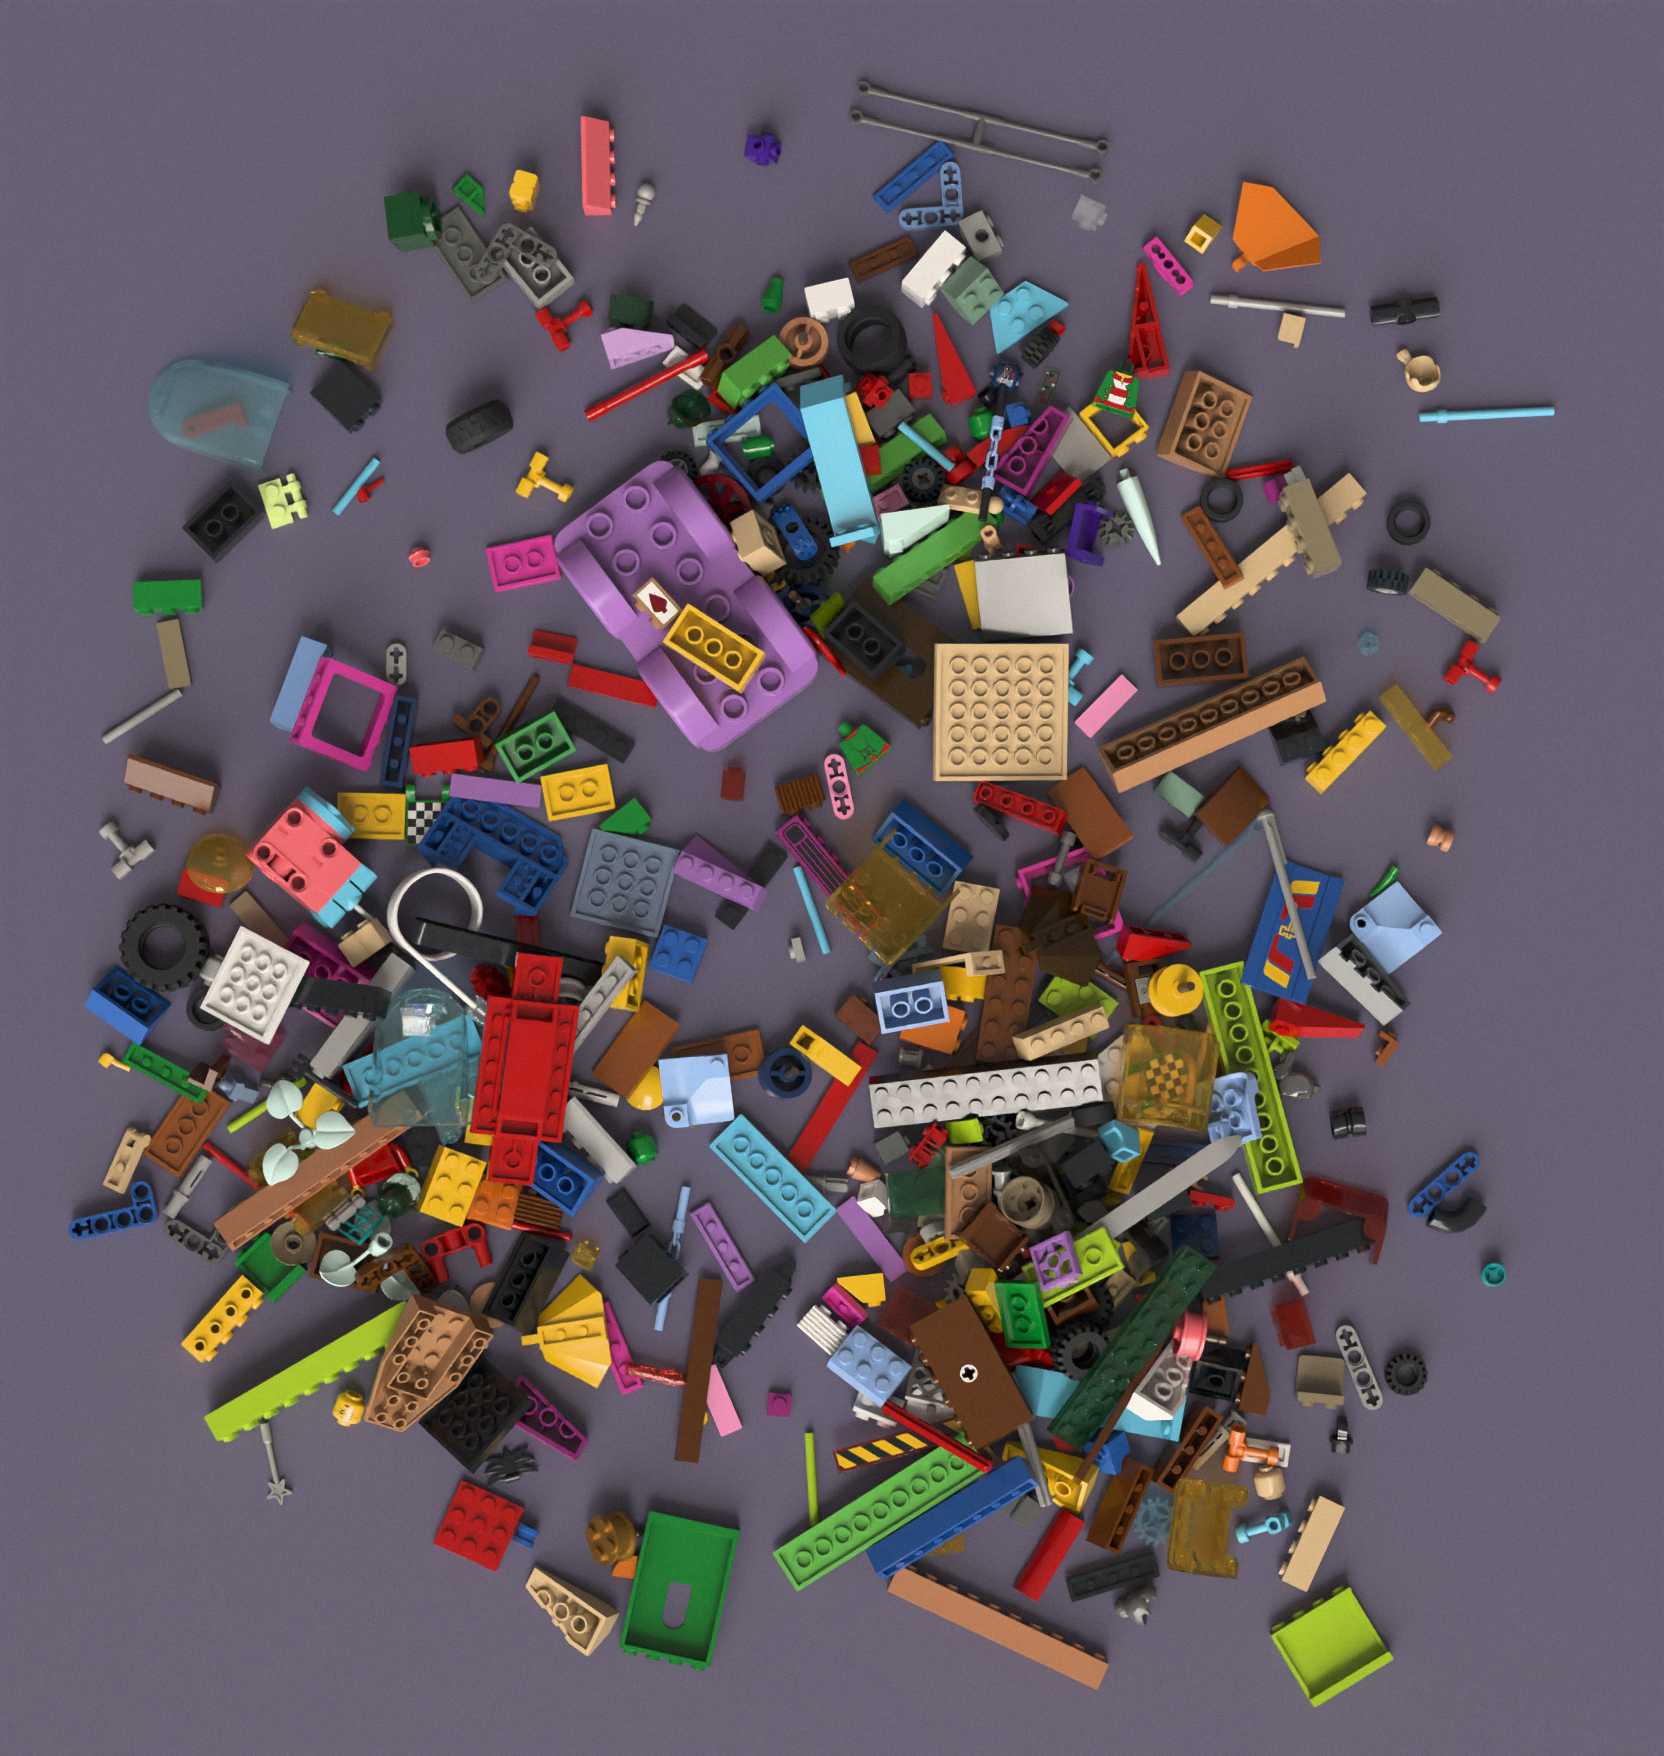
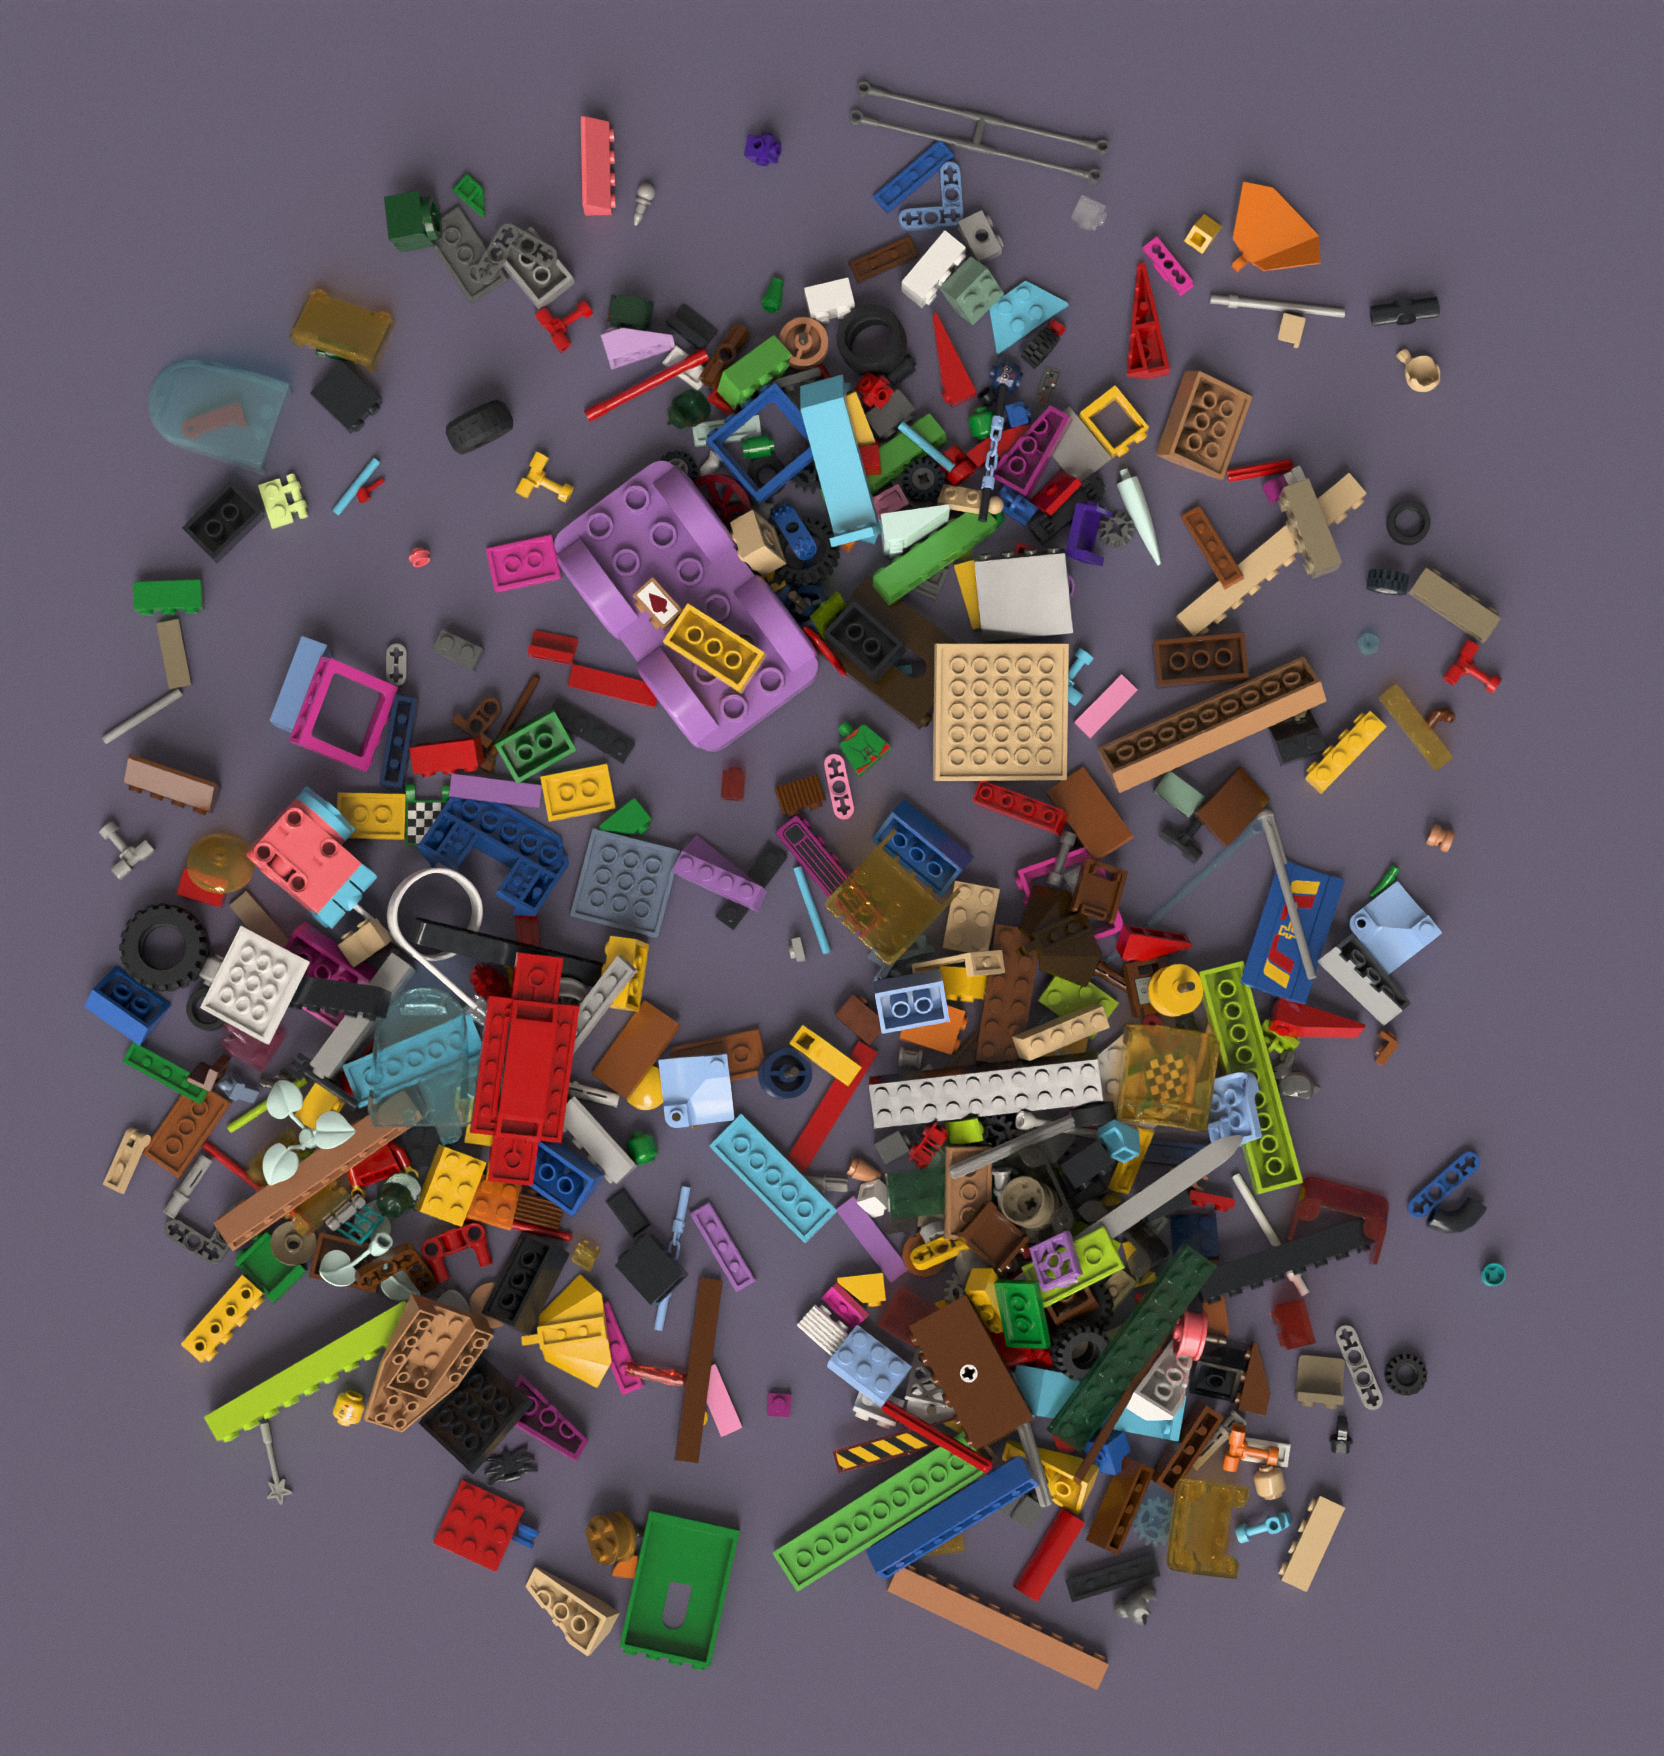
(106, 1059): yellow hand -> none
(113, 1217): blue beam -> none
(418, 1020): clear brick -> none
(524, 191): yellow brick -> none
(678, 954): blue brick -> none
(753, 1312): black hinge -> none
(811, 1479): lime bar -> none
(920, 386): red brick -> none
(991, 539): light nougat bar -> none
(991, 823): black tile -> none
(1118, 391): torso -> none
(1221, 483): black tyre -> none
(1330, 1645): lime panel -> none
(1347, 1123): black wheel -> none
(1443, 416): medium azure bar -> none

